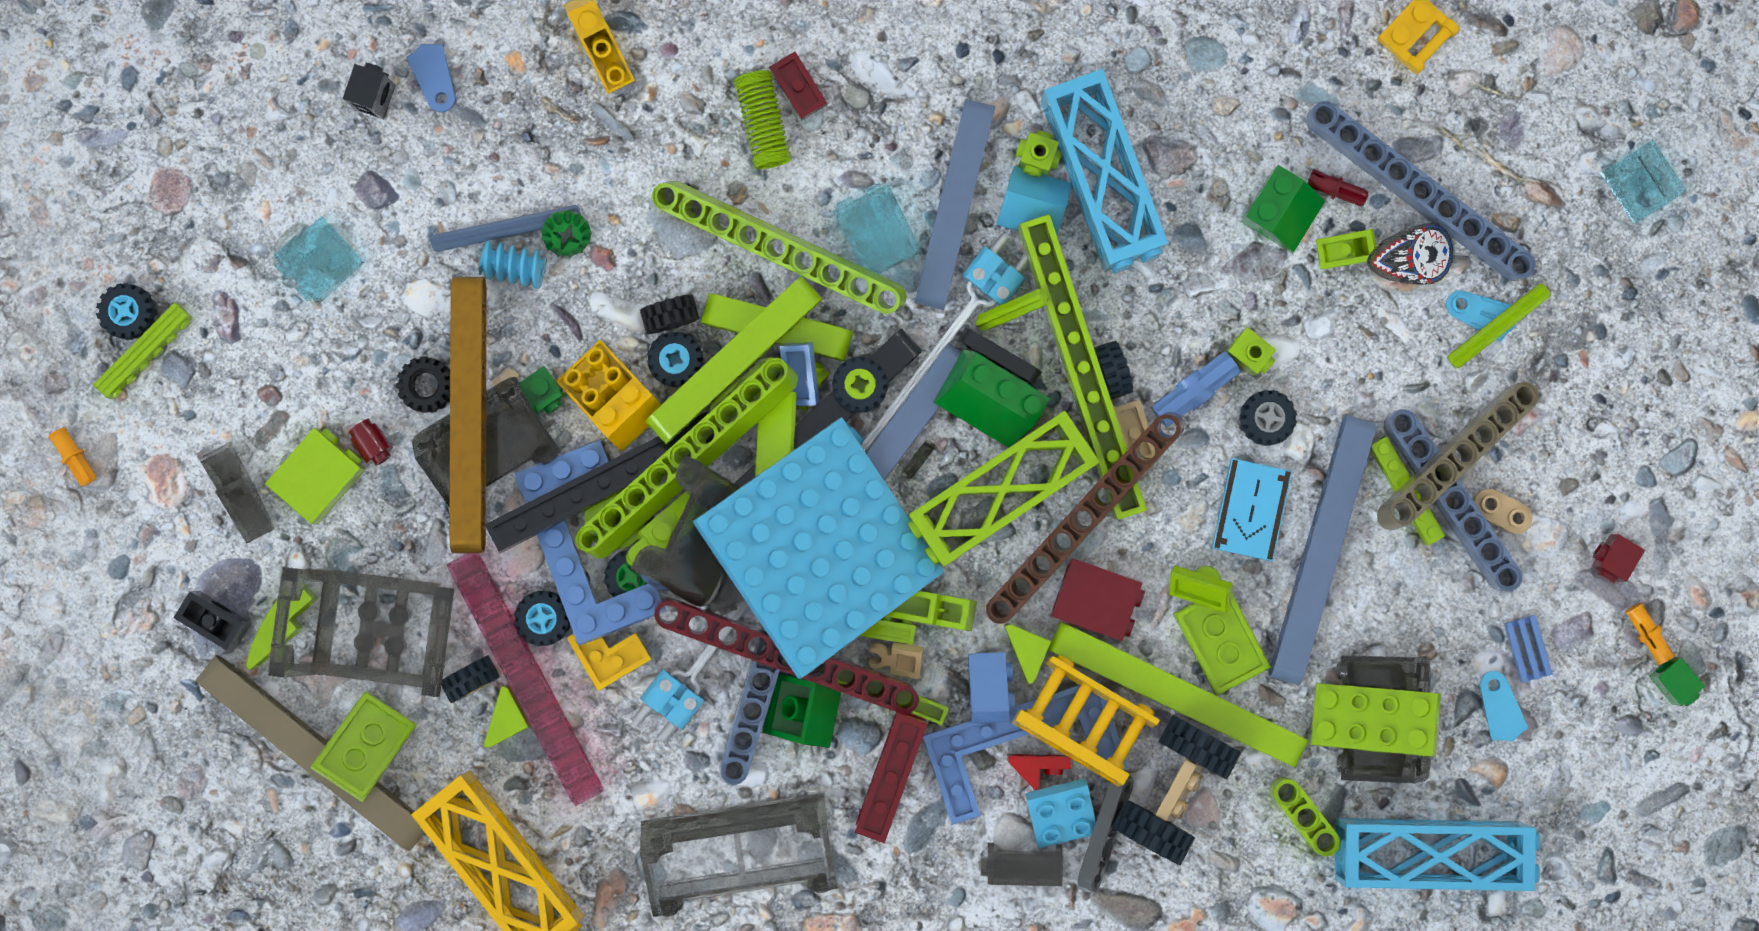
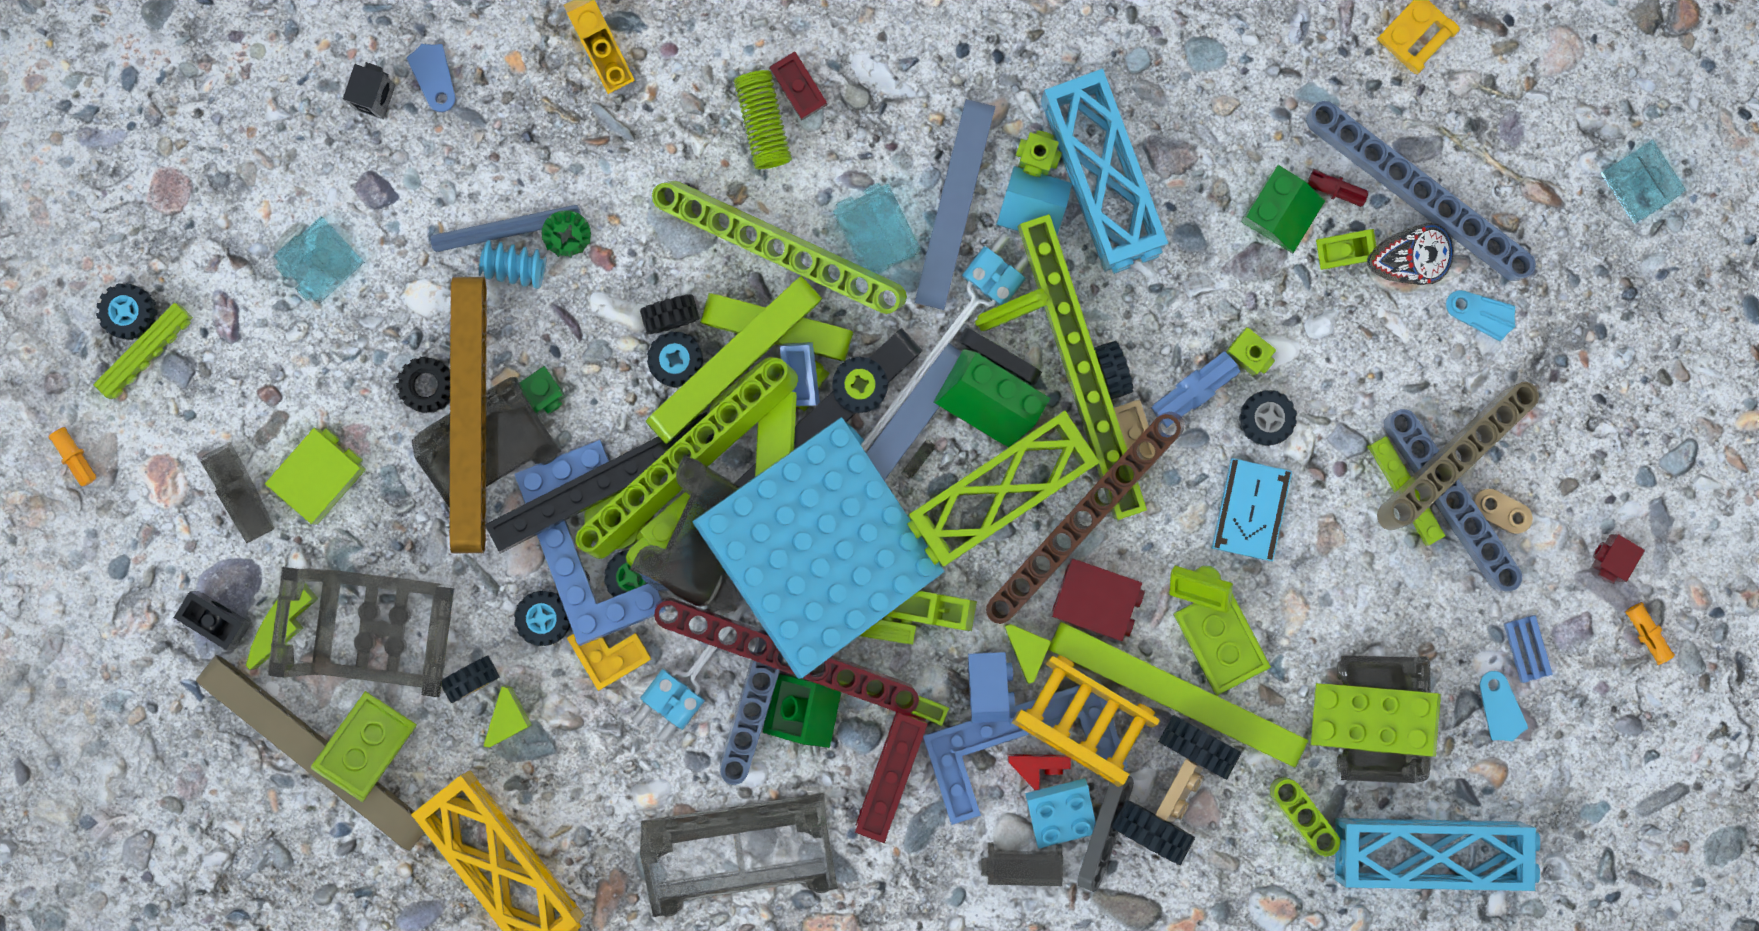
(370, 442): dark red brick -> none
(525, 678): clear pink beam -> none
(609, 395): yellow slope -> none
(902, 659): tan plate -> none
(1322, 550): sand blue beam -> none
(1498, 326): lime axle -> none
(1677, 682): green brick -> none

